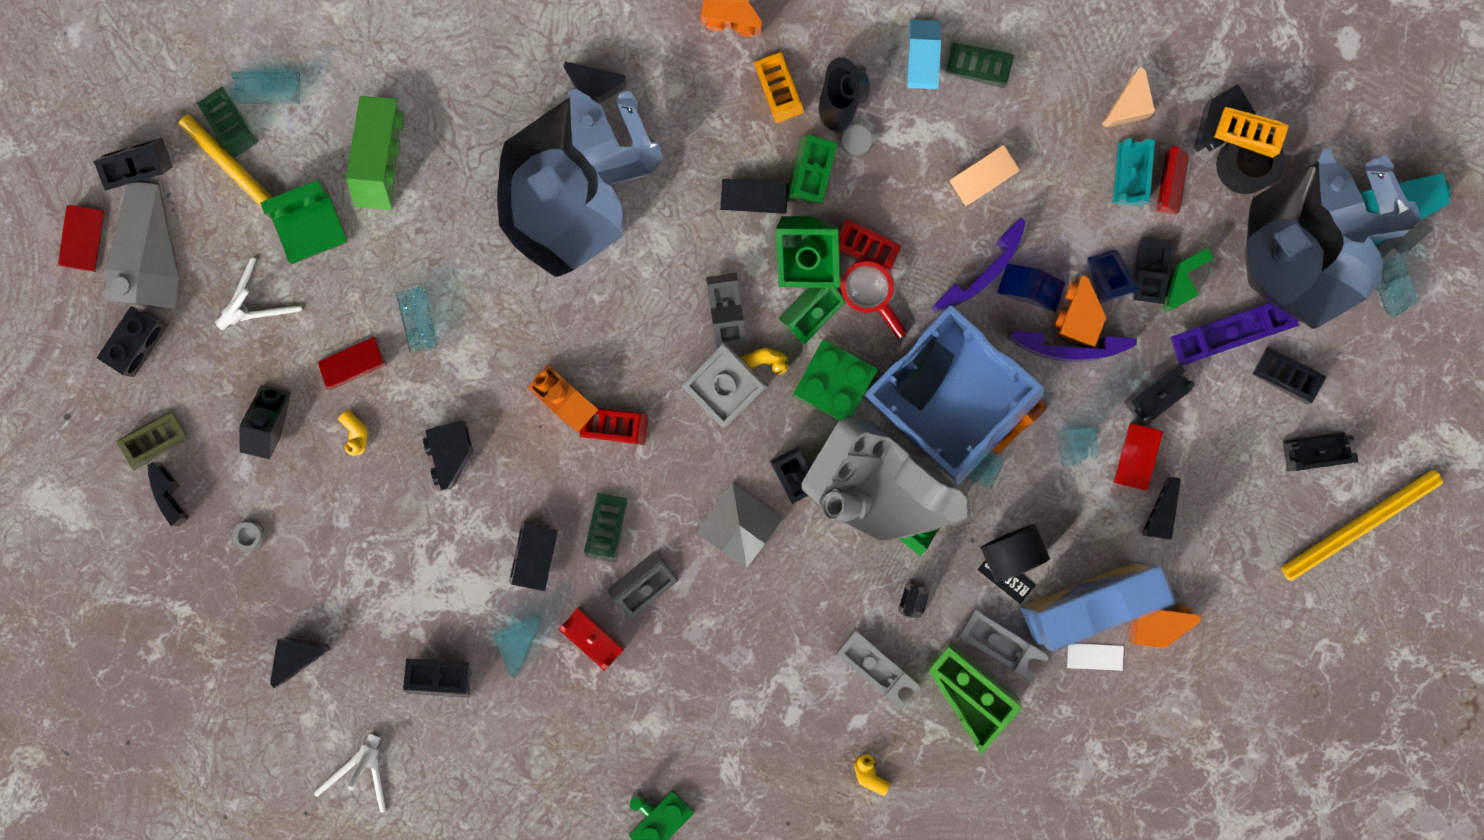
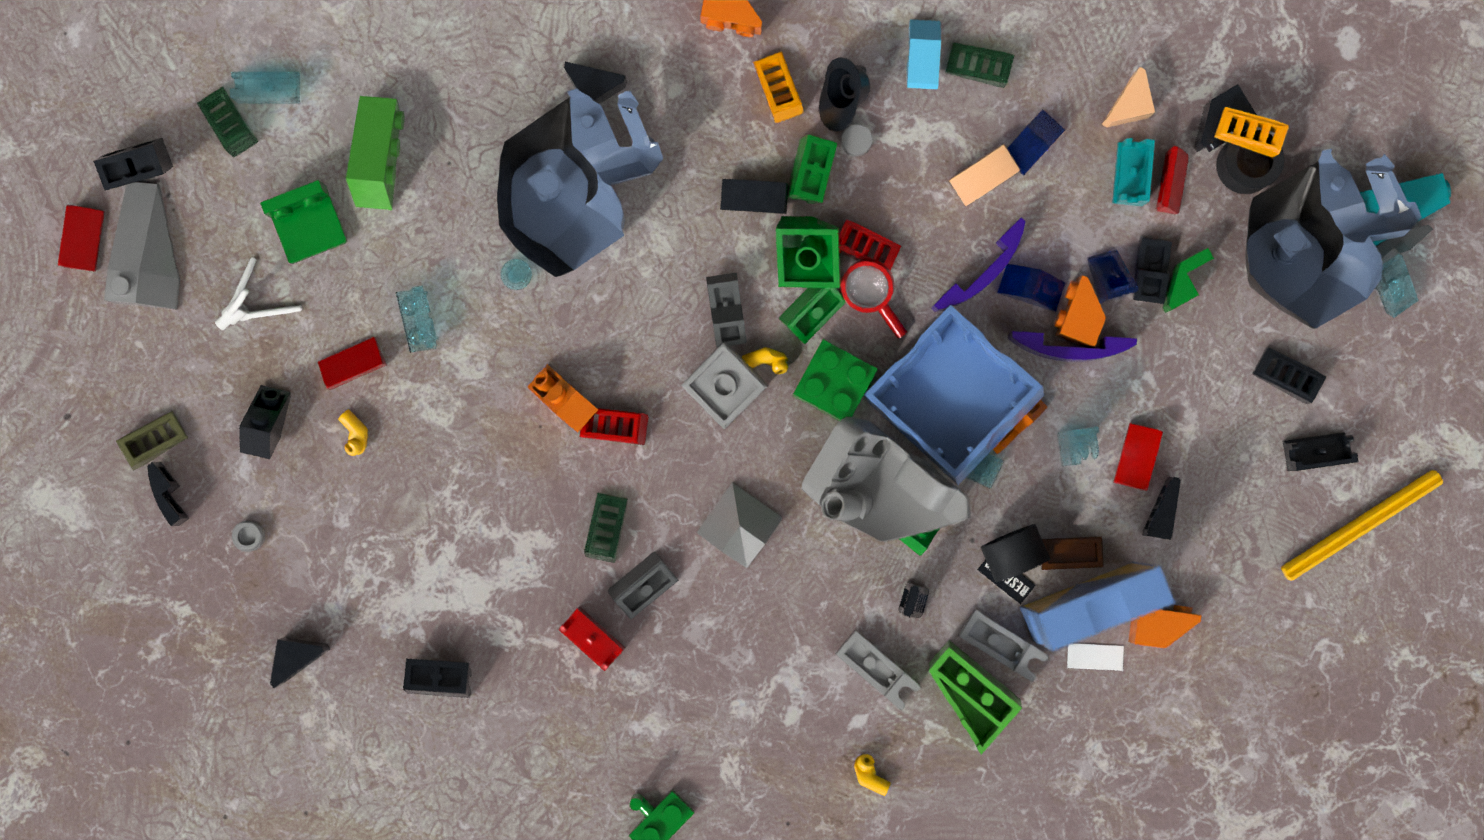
(132, 341): black brick -> none
(223, 158): yellow piece -> none
(364, 758): white plant -> none
(450, 452): black slope -> none
(516, 274): none -> clear light blue plate
(516, 642): clear light blue slope -> none
(533, 556): black hinge -> none
(791, 471): black slope -> none
(931, 370): black slope -> none
(1035, 141): none -> clear blue slope
(1074, 553): none -> reddish brown tile
(1159, 394): black hinge -> none
(1230, 333): dark purple slope -> none

